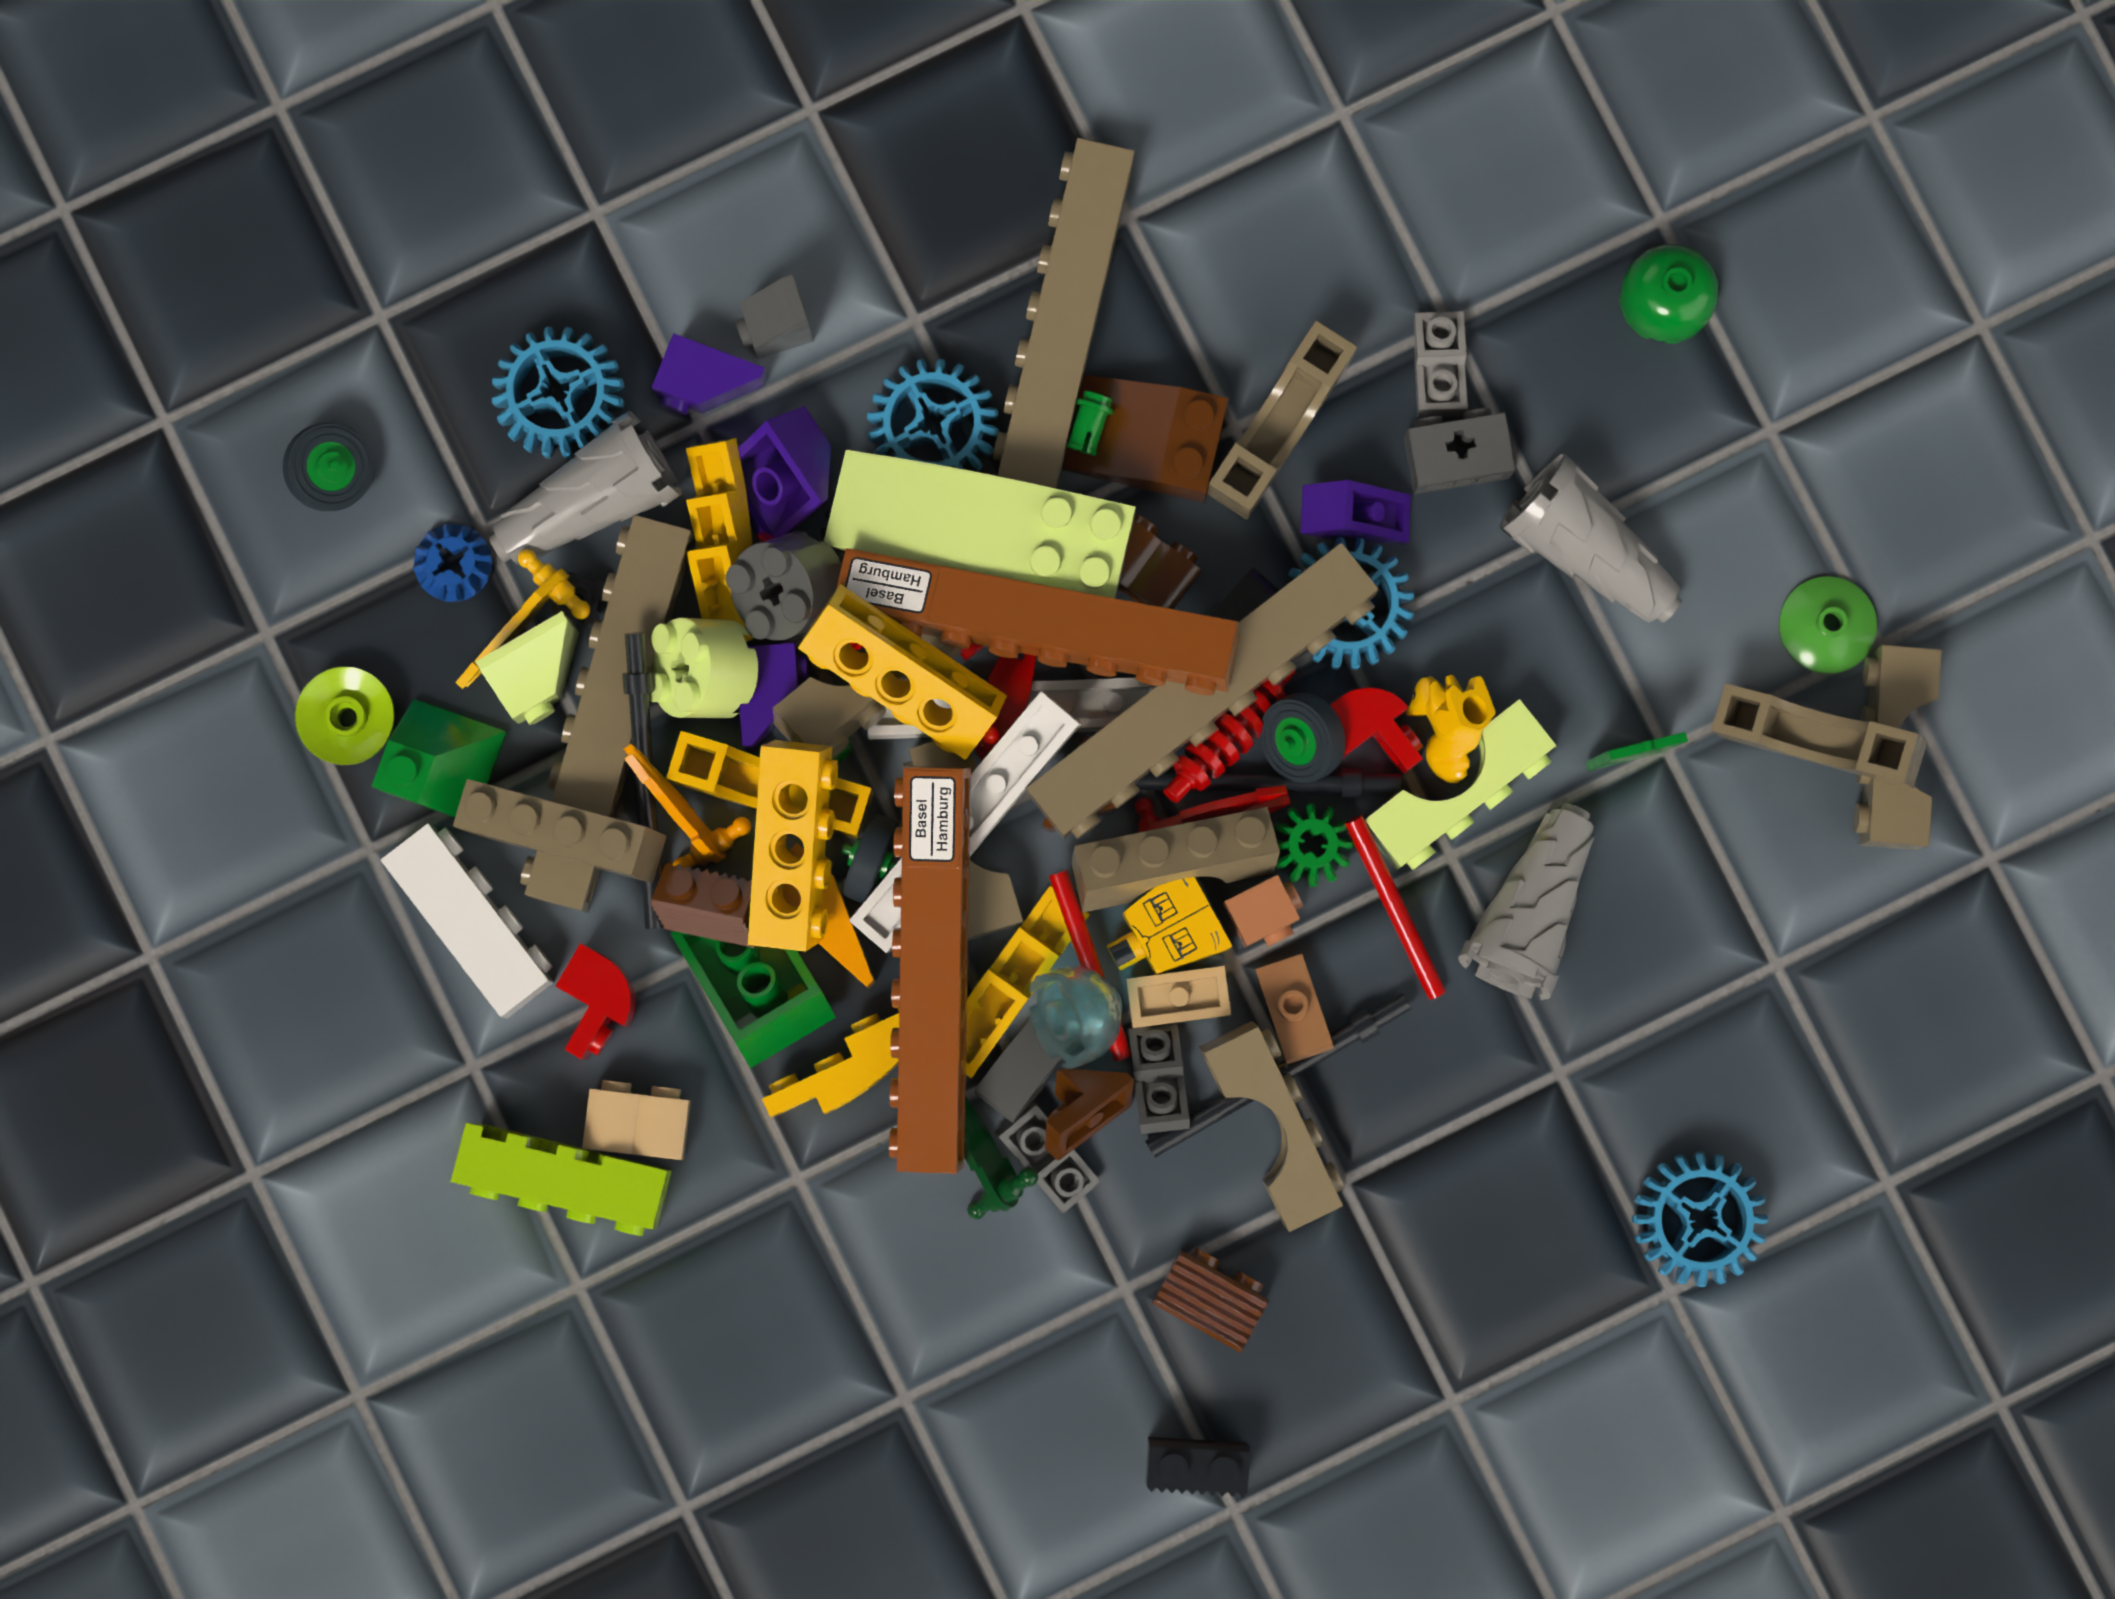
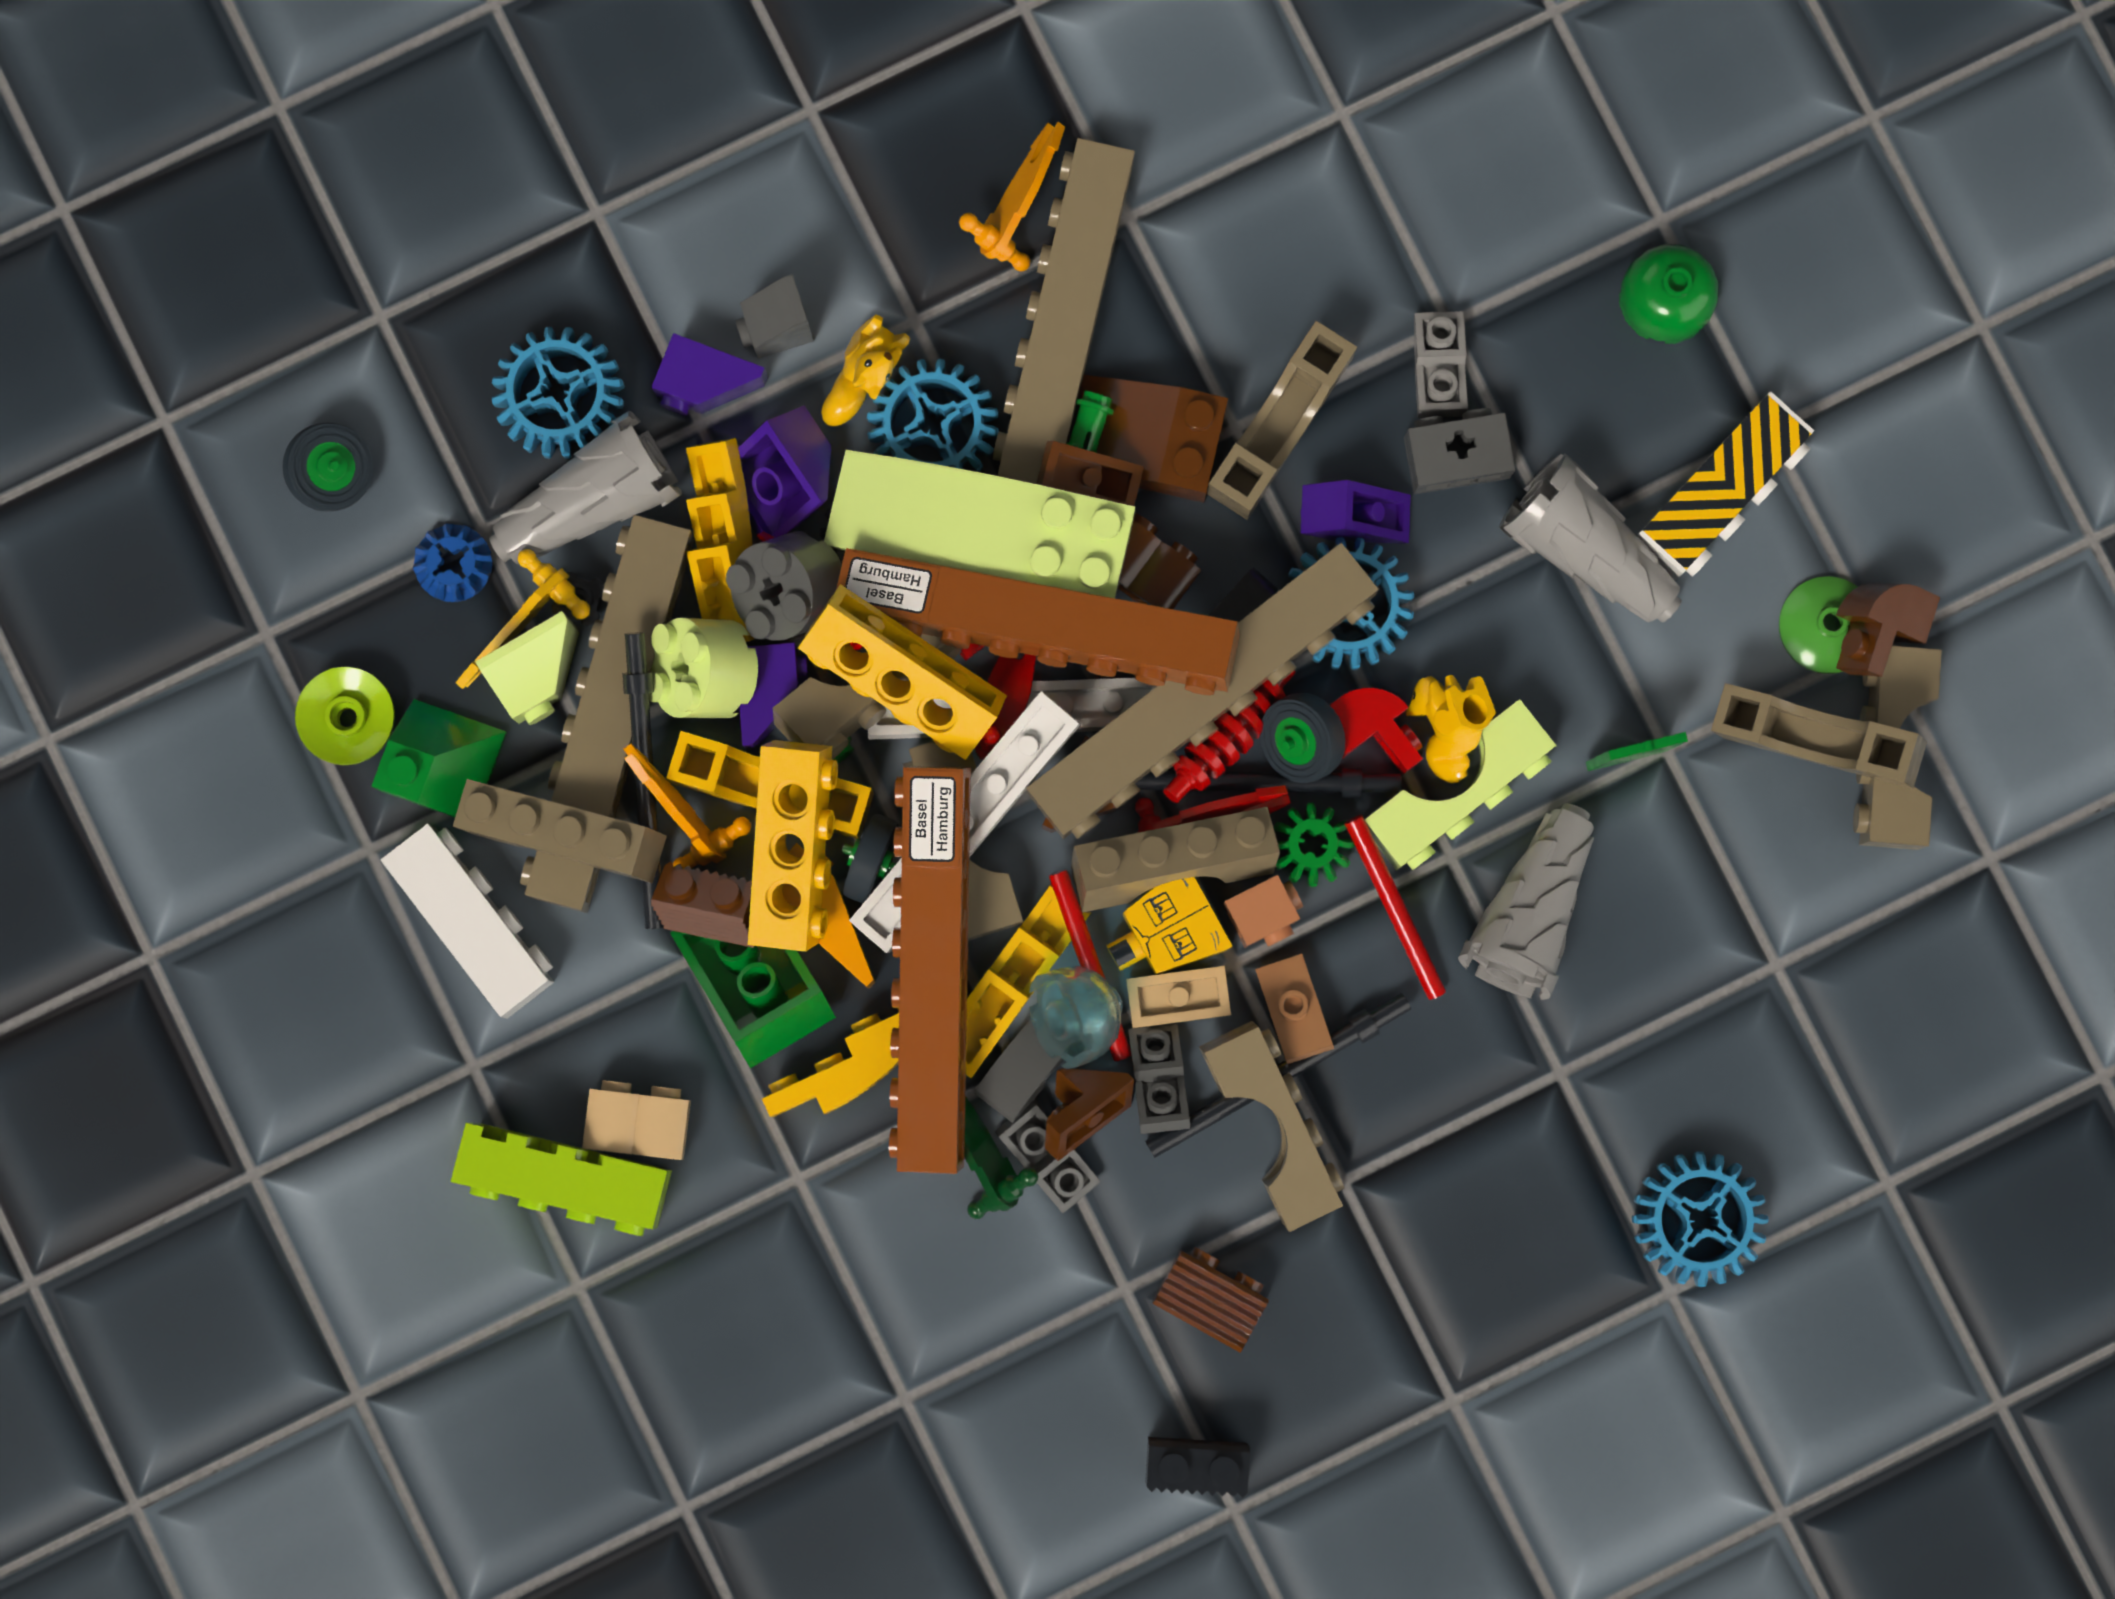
(607, 993): red brick -> none
(866, 370): none -> yellow animal
(996, 232): none -> light orange piece
(1089, 473): none -> reddish brown slope
(1724, 486): none -> brick
(1877, 619): none -> reddish brown brick

